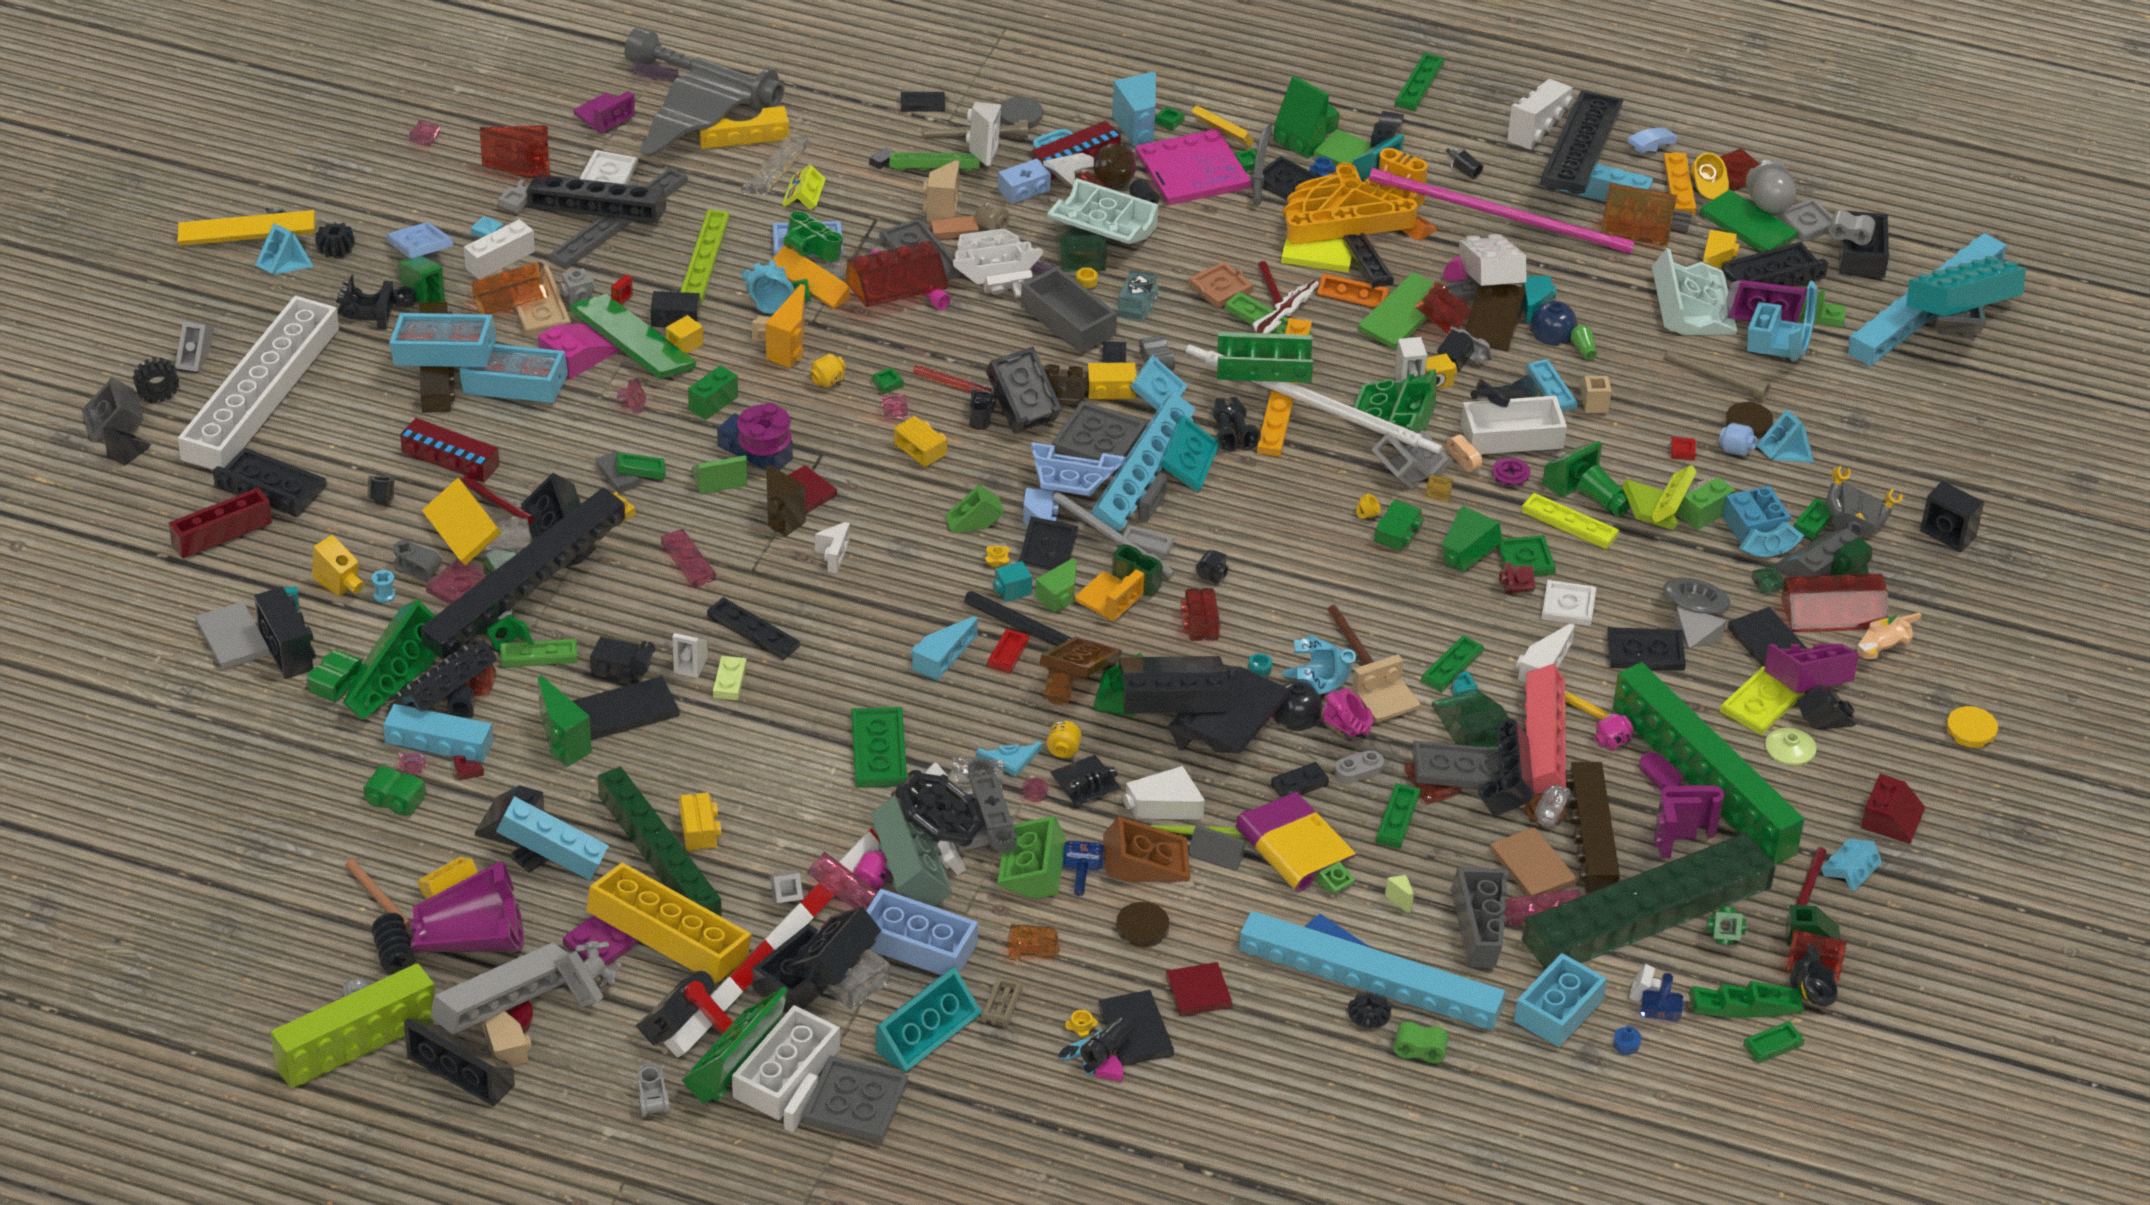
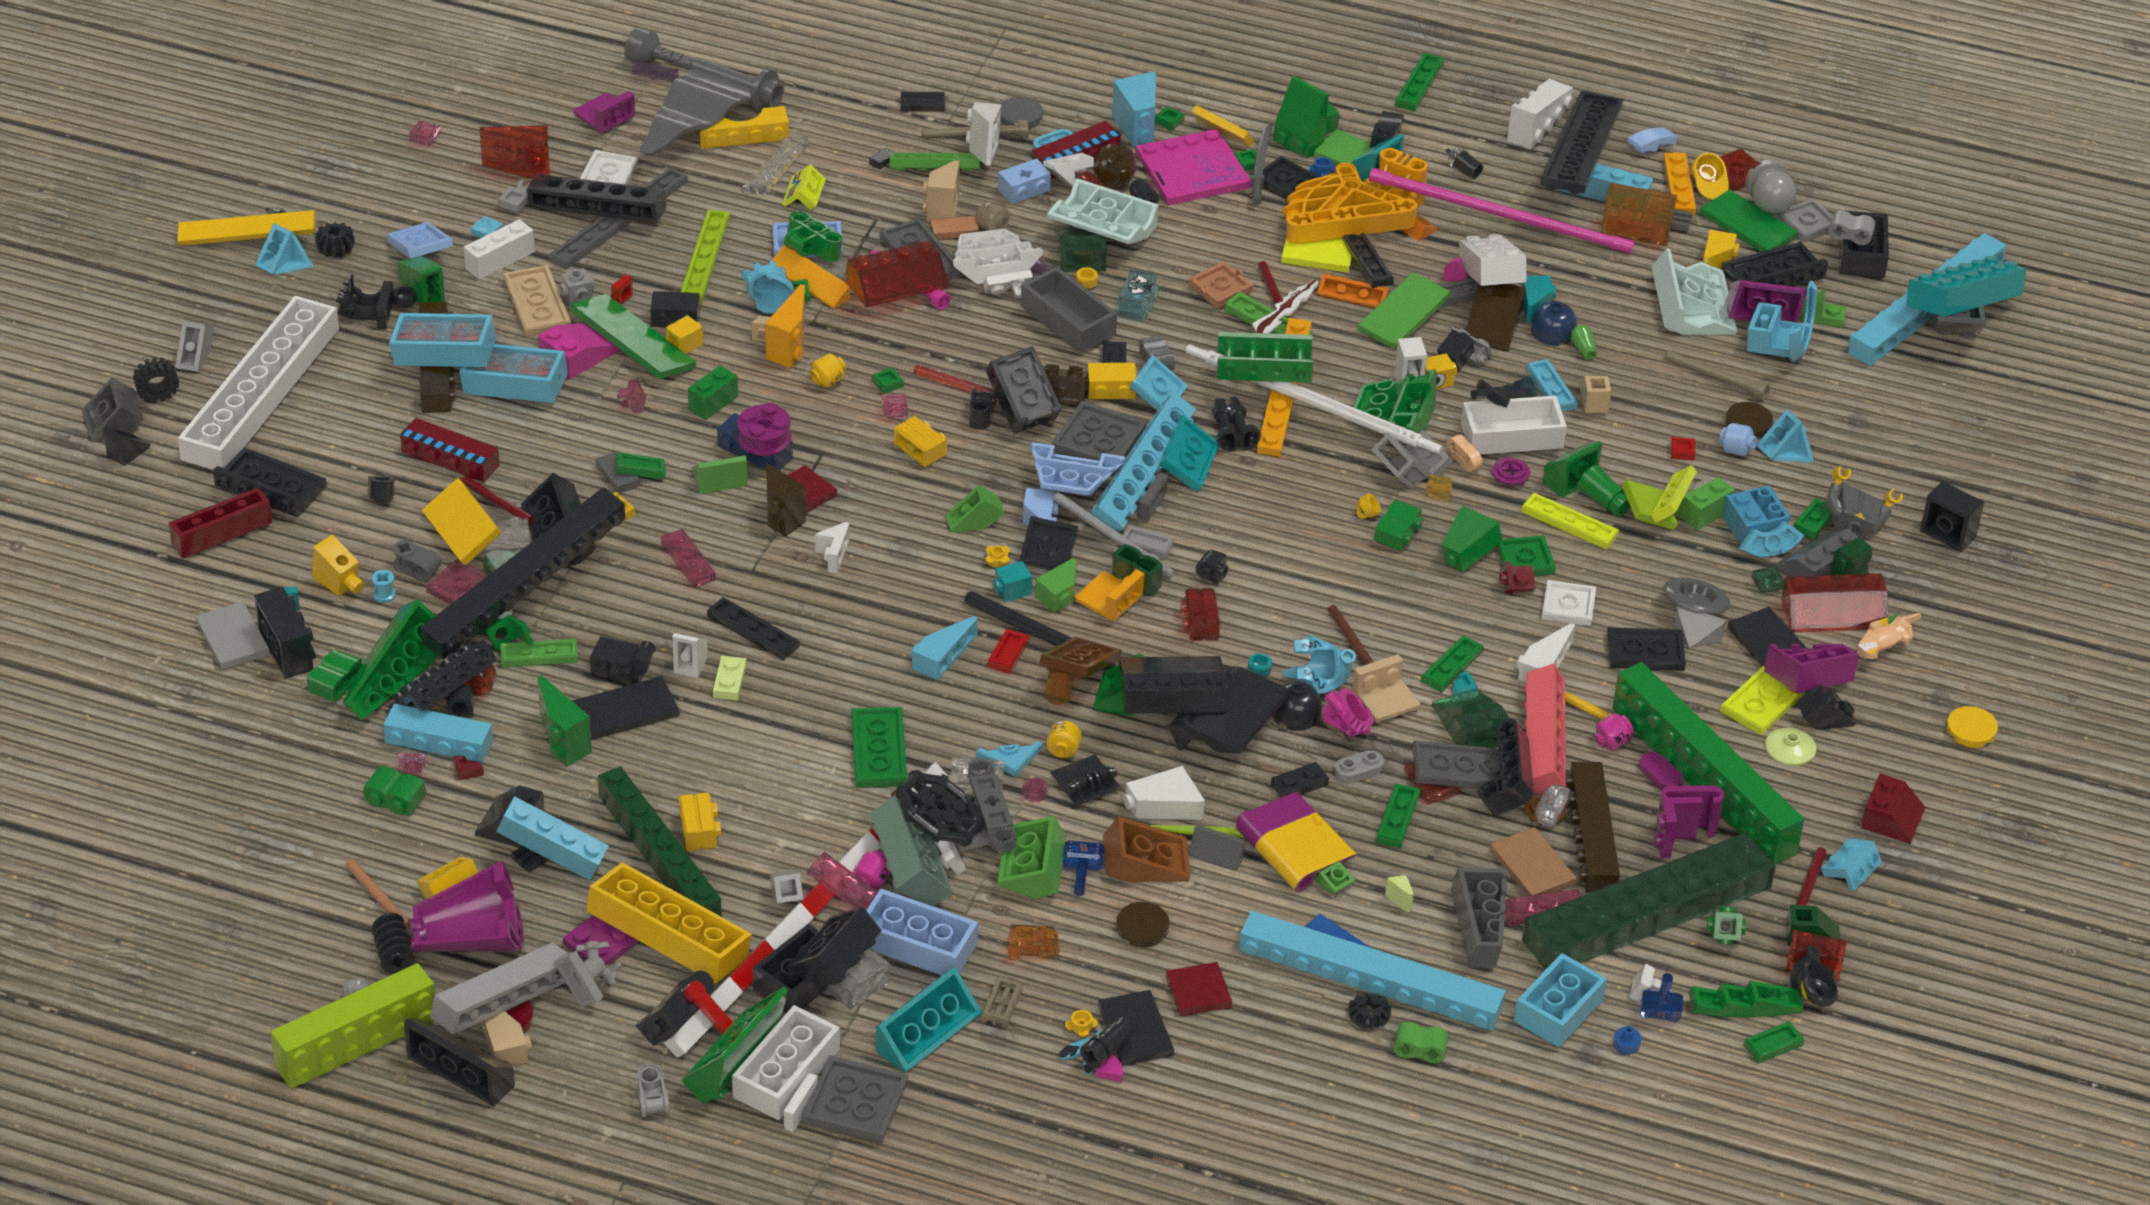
(510, 288): clear orange slope -> none
(1443, 307): clear red brick -> none

